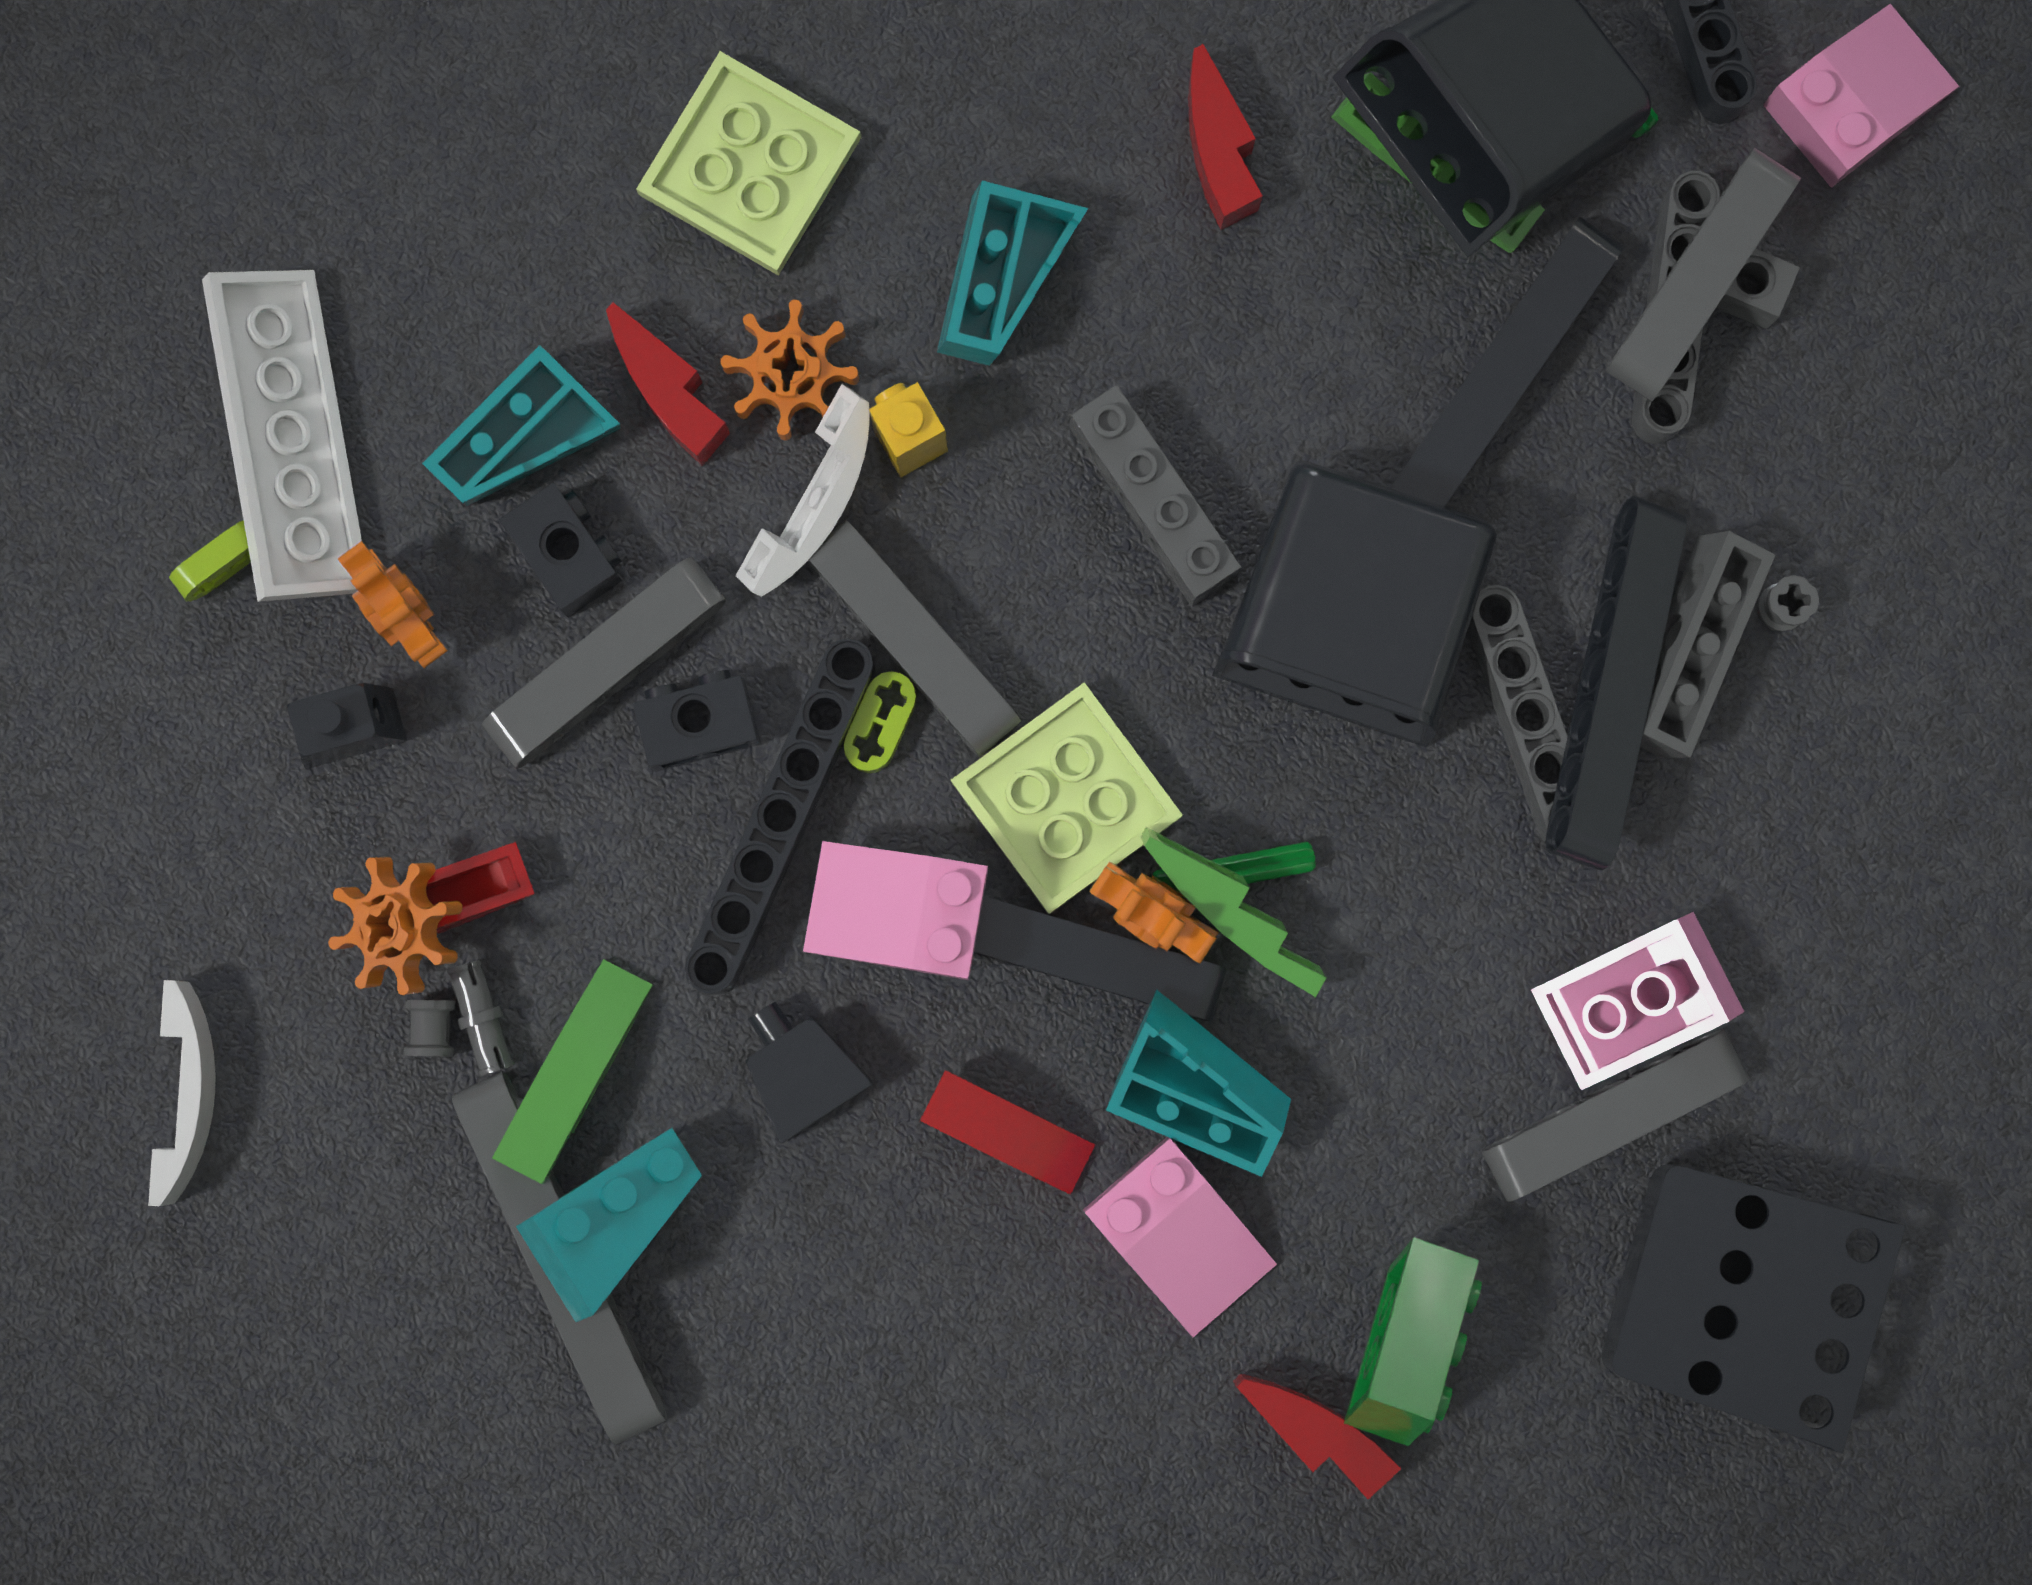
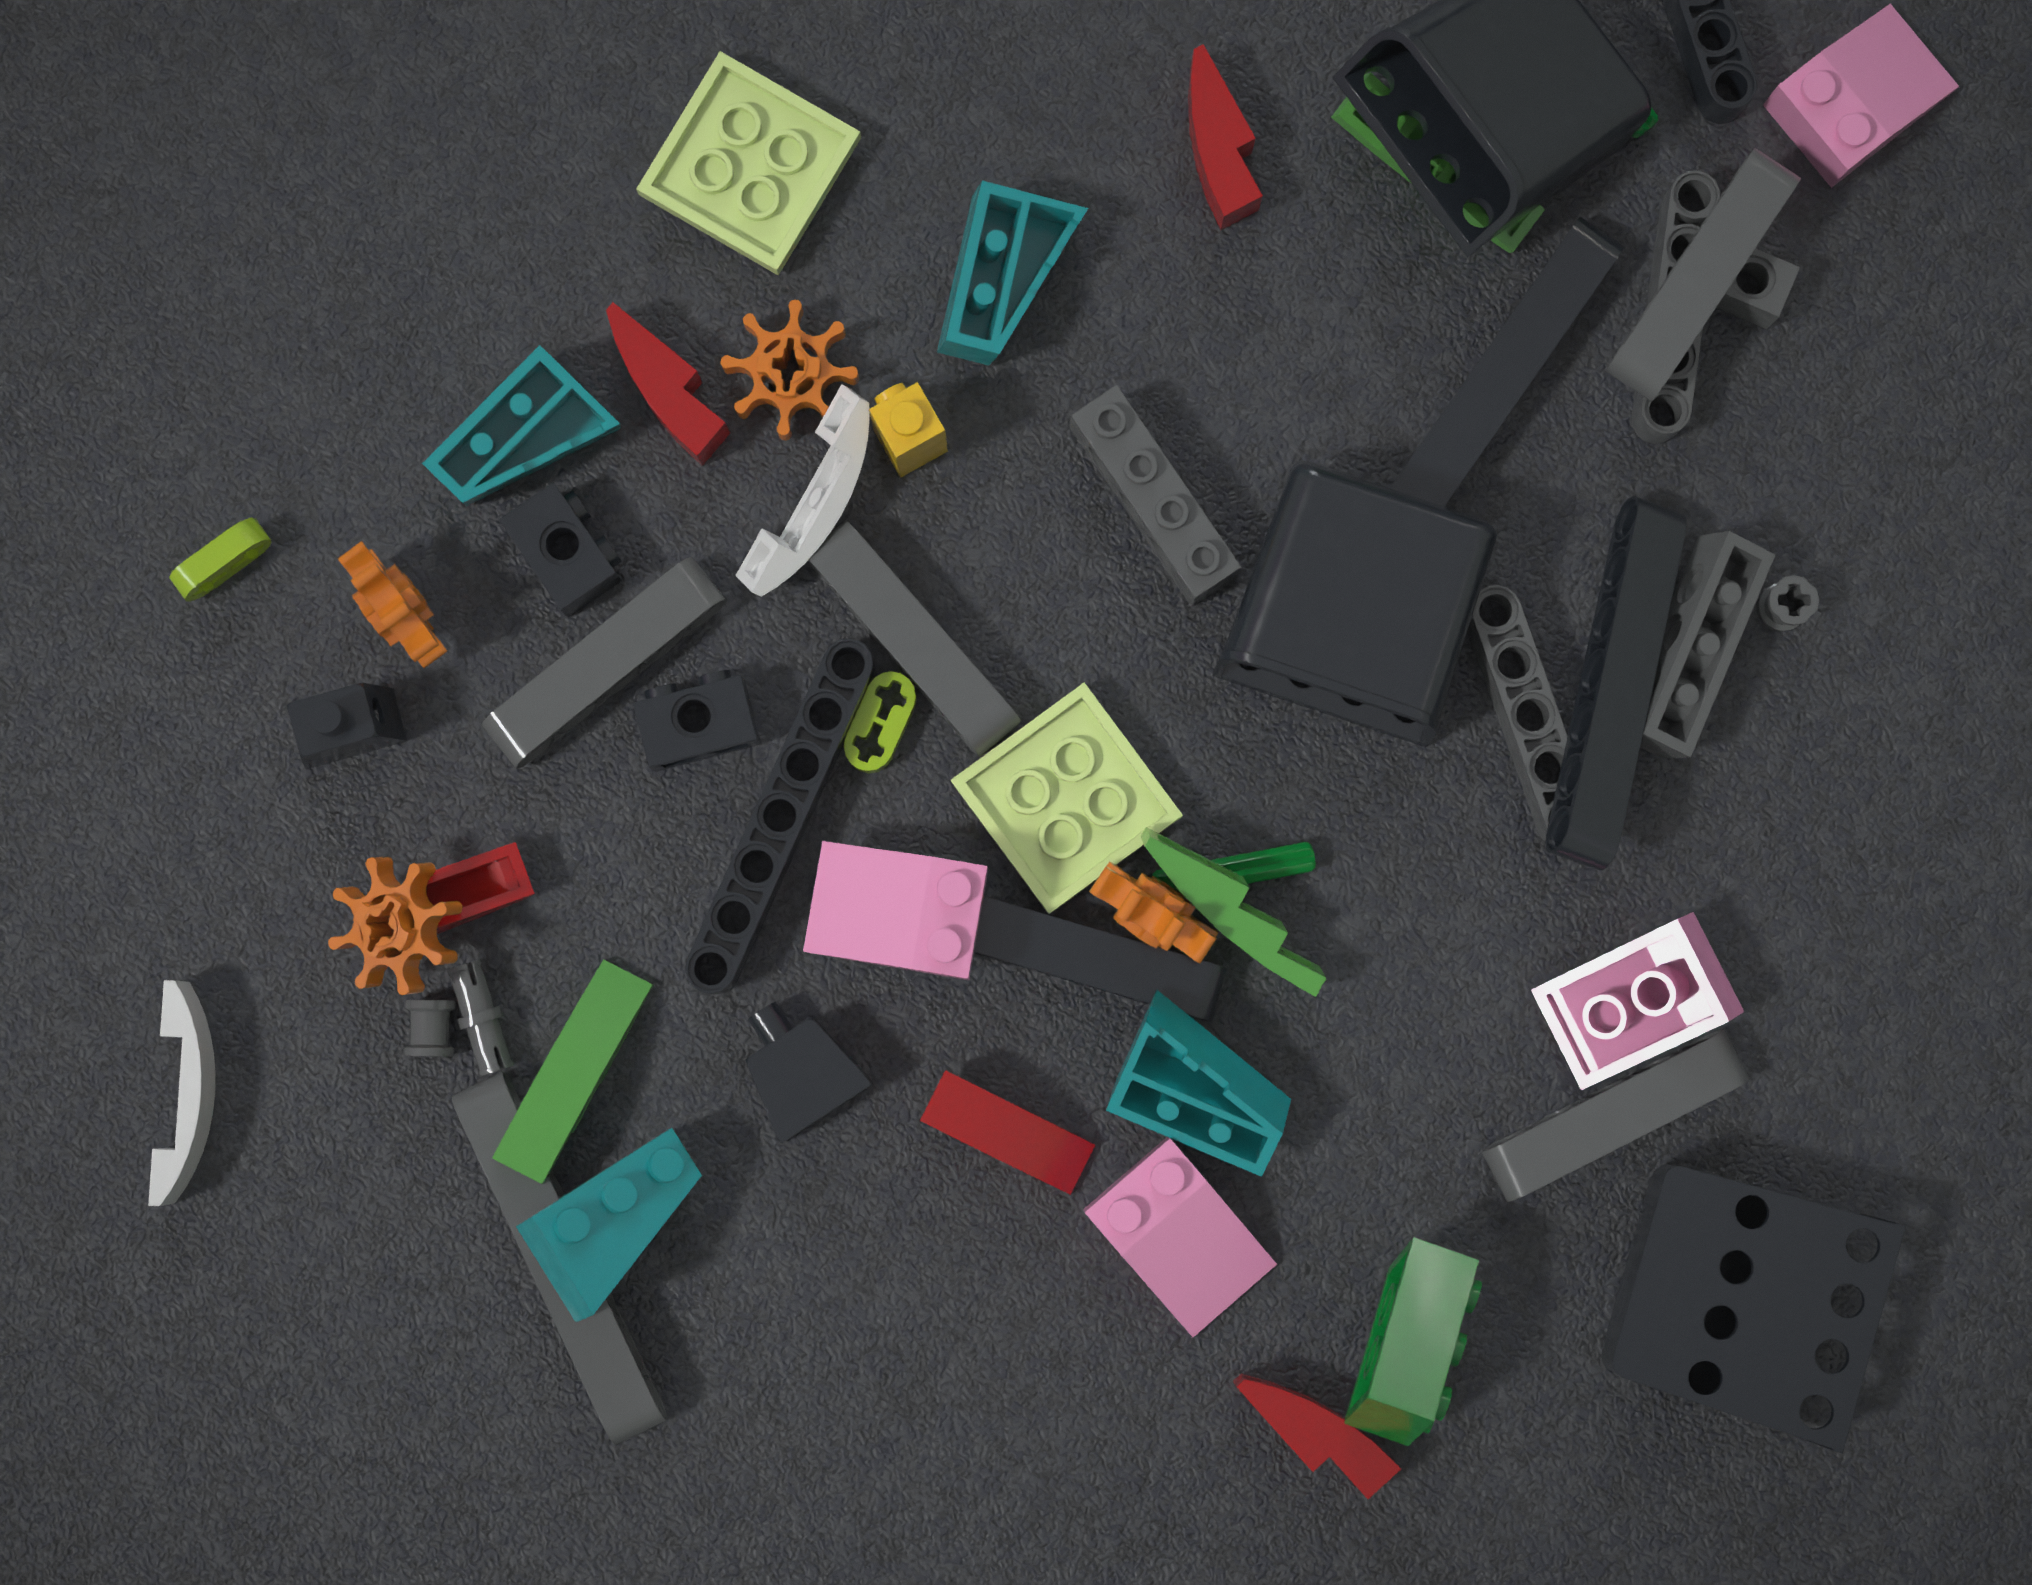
(283, 431): white plate -> none

